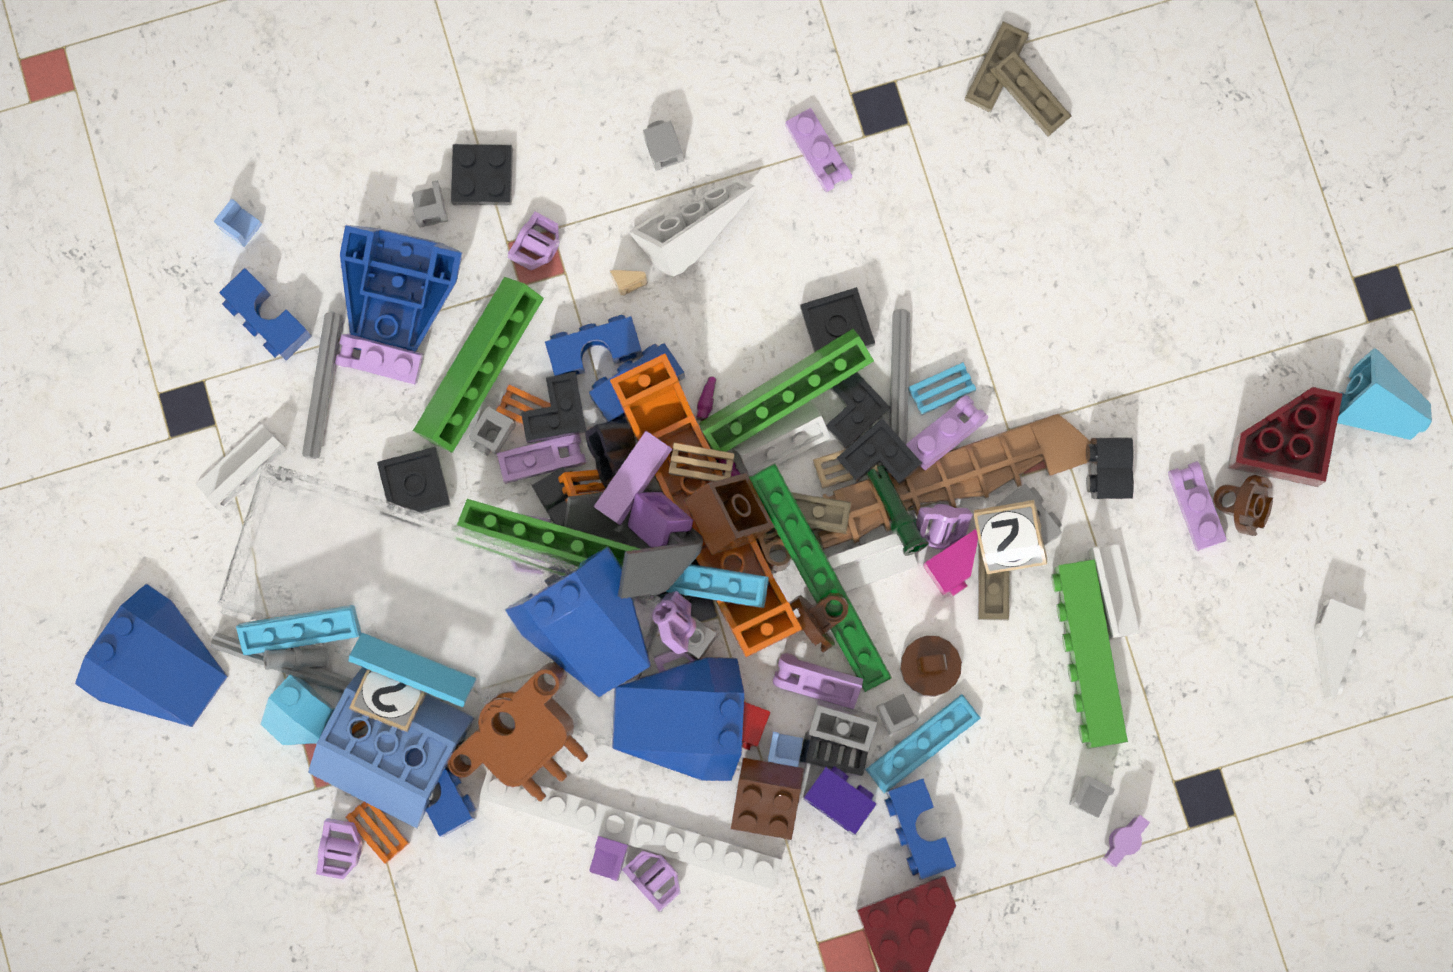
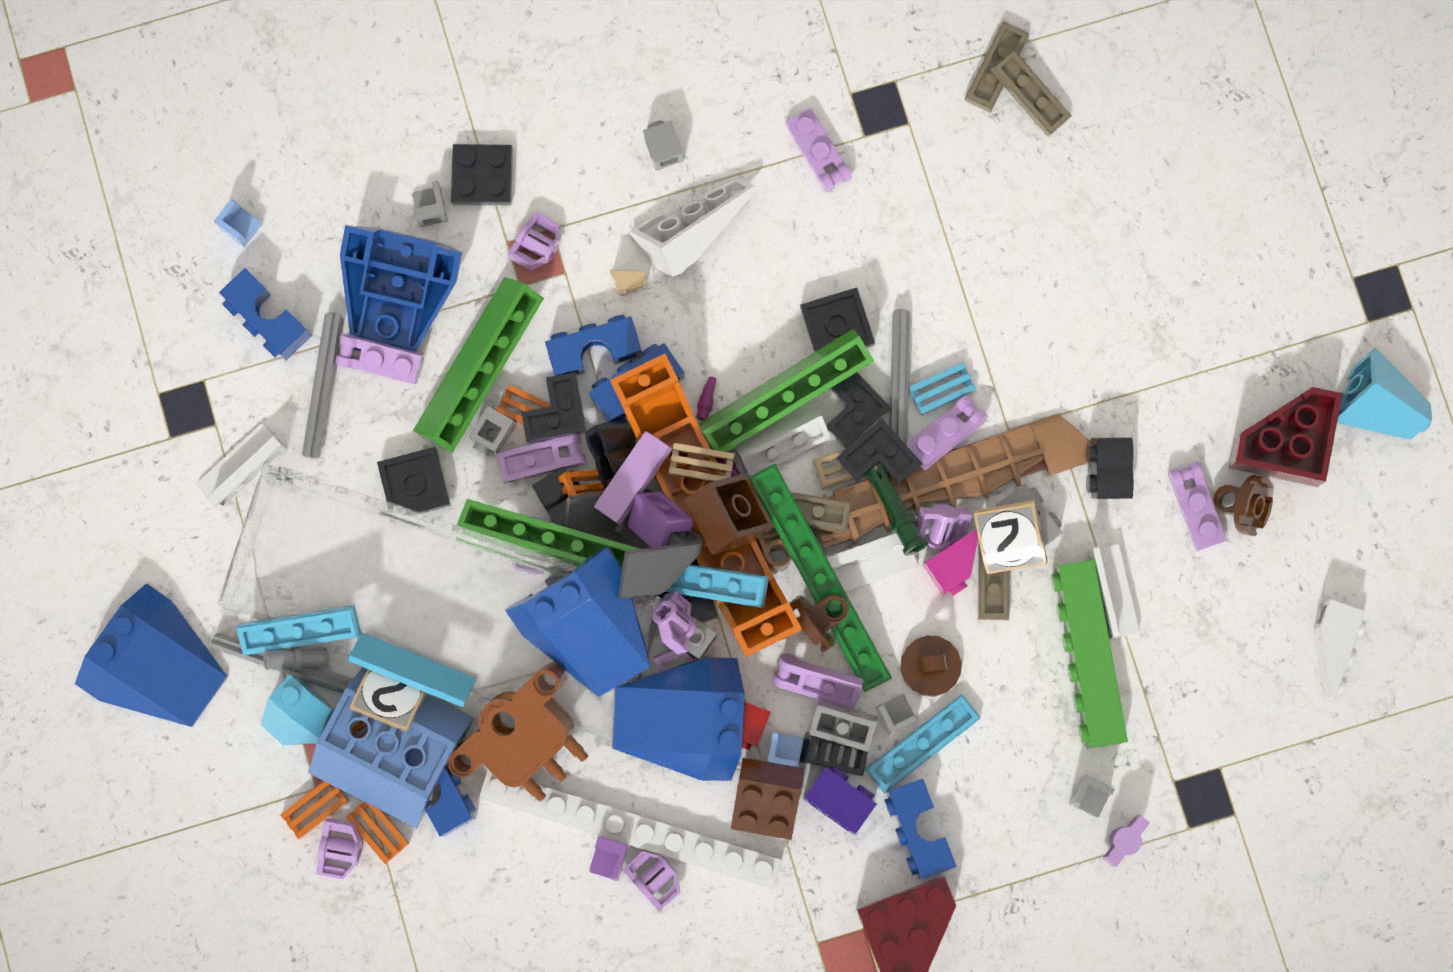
(293, 824): none -> orange tile

